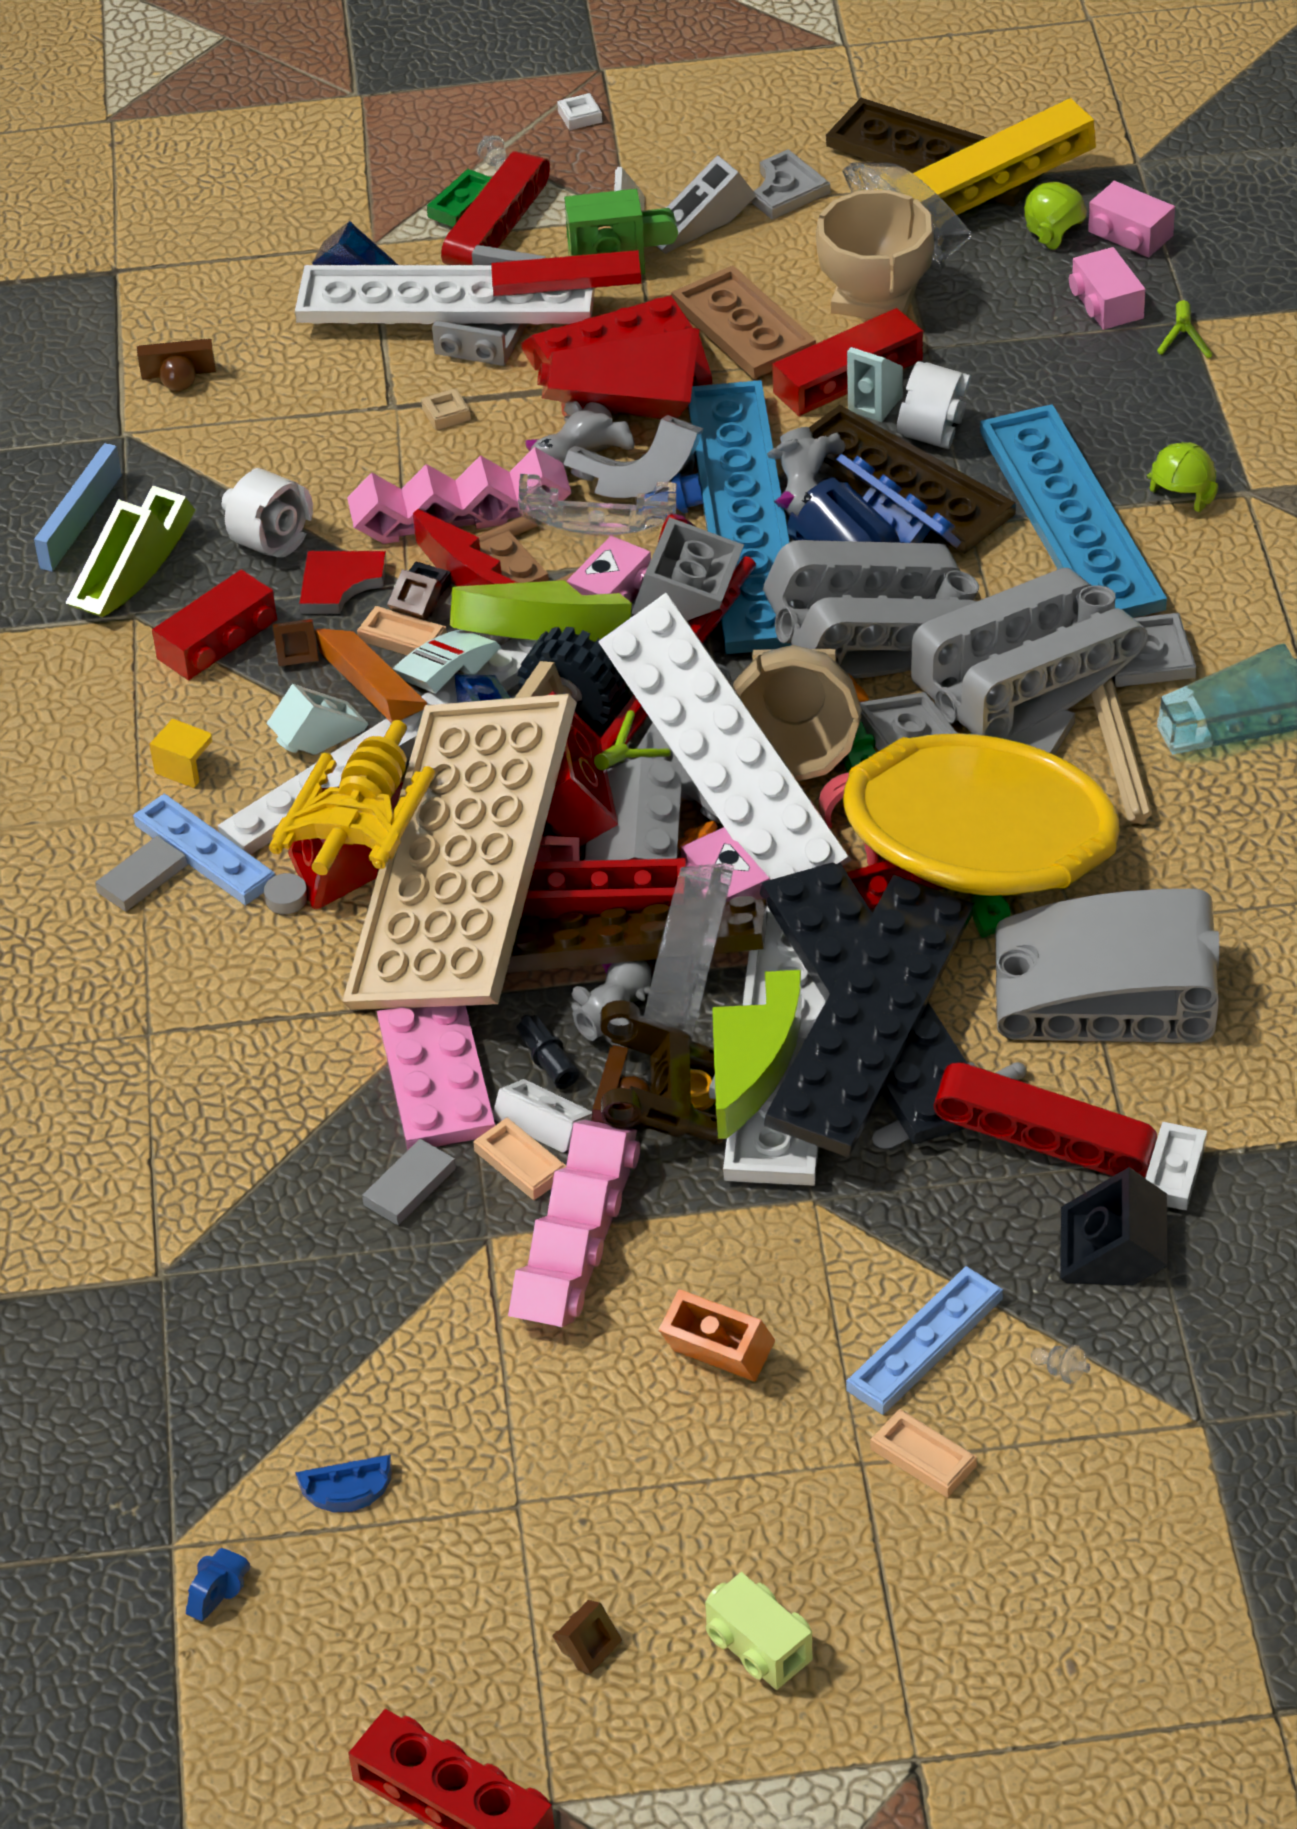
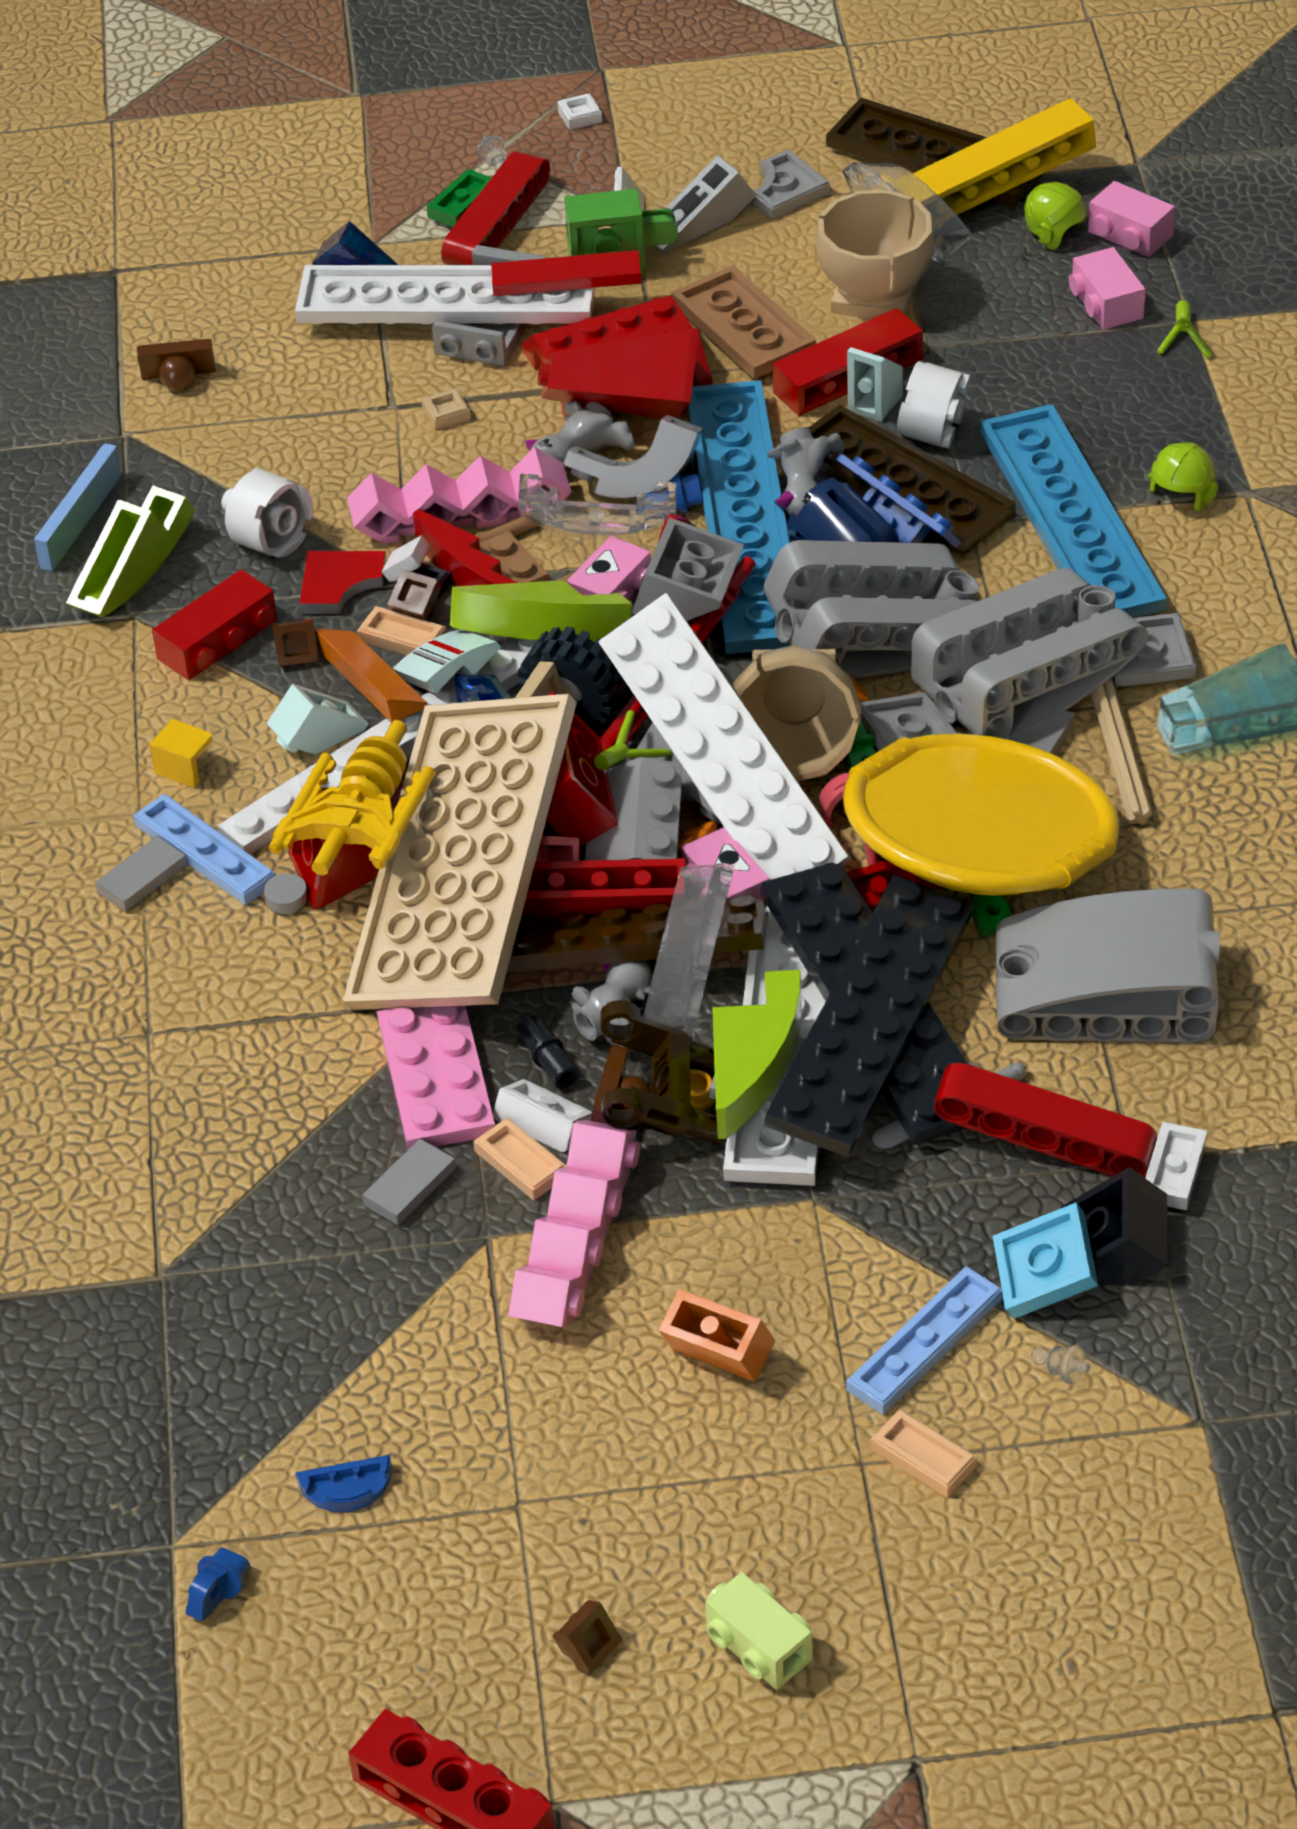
(406, 557): none -> white tile
(1045, 1260): none -> medium azure plate

